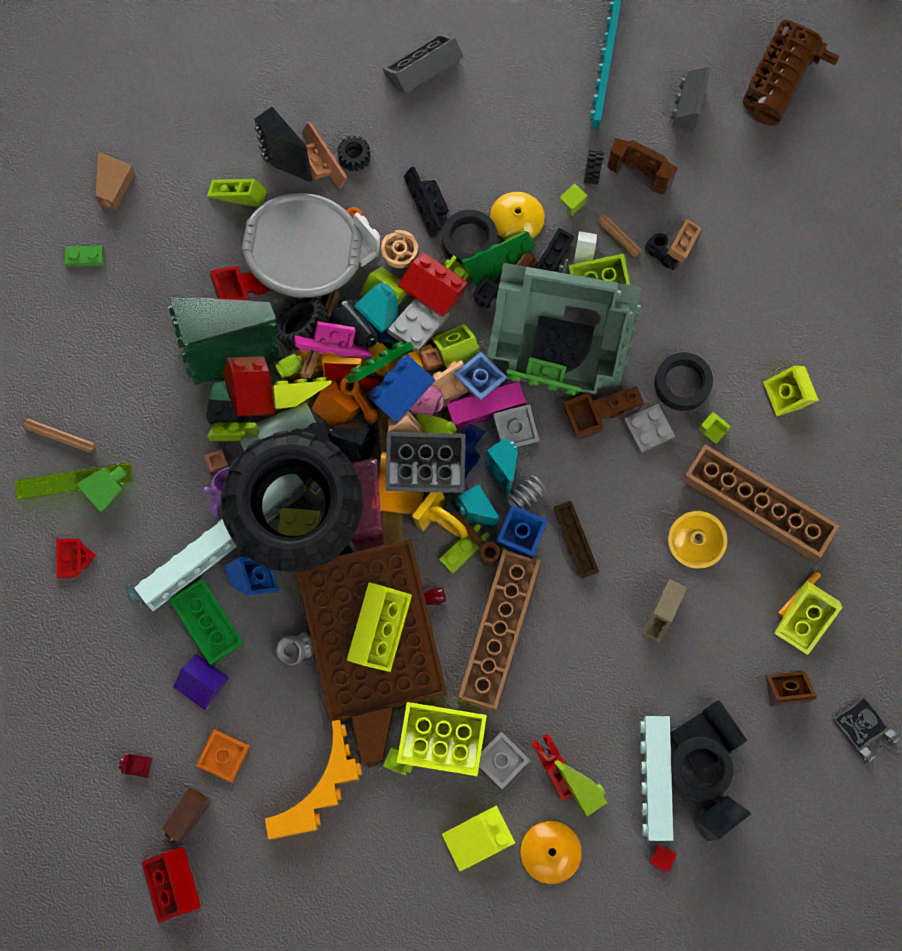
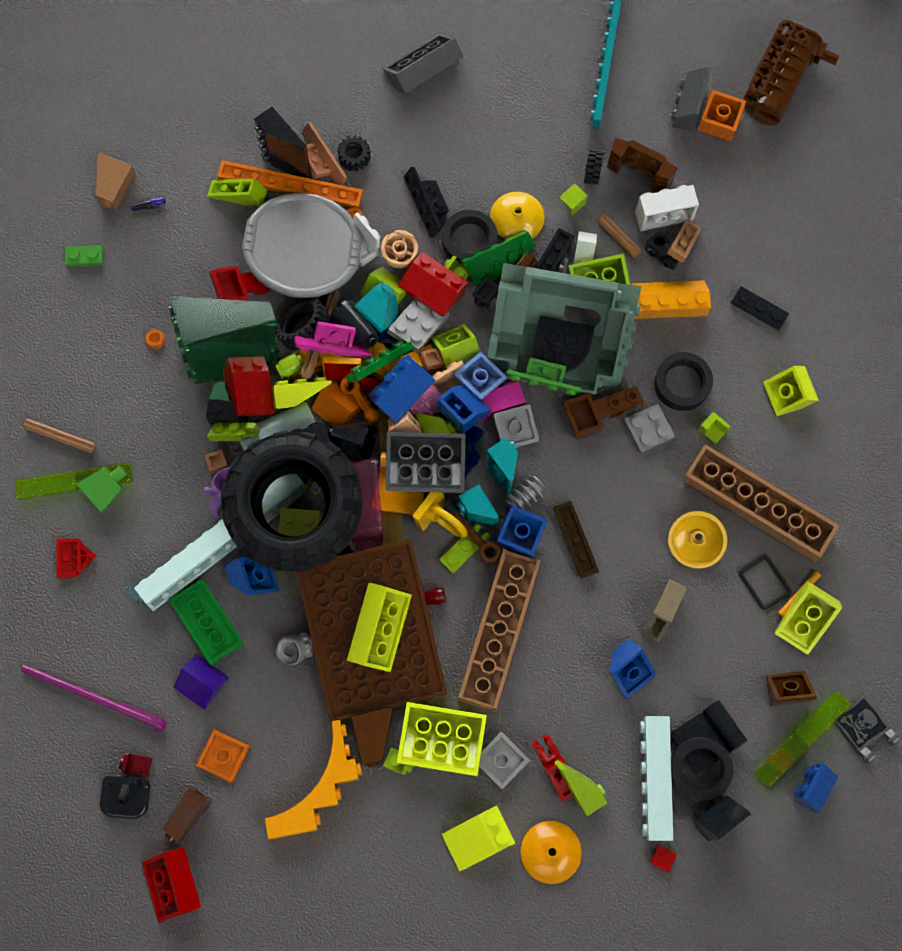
(139, 797): none -> black piece
(149, 204): none -> black piece
(155, 339): none -> orange tile
(158, 723): none -> magenta bar
(290, 184): none -> orange plate
(462, 408): none -> blue slope
(630, 668): none -> blue slope
(666, 207): none -> white brick
(673, 299): none -> light orange slope
(721, 115): none -> orange brick
(759, 308): none -> black plate
(778, 575): none -> black piece
(802, 739): none -> clear neon green tile
(815, 787): none -> blue slope

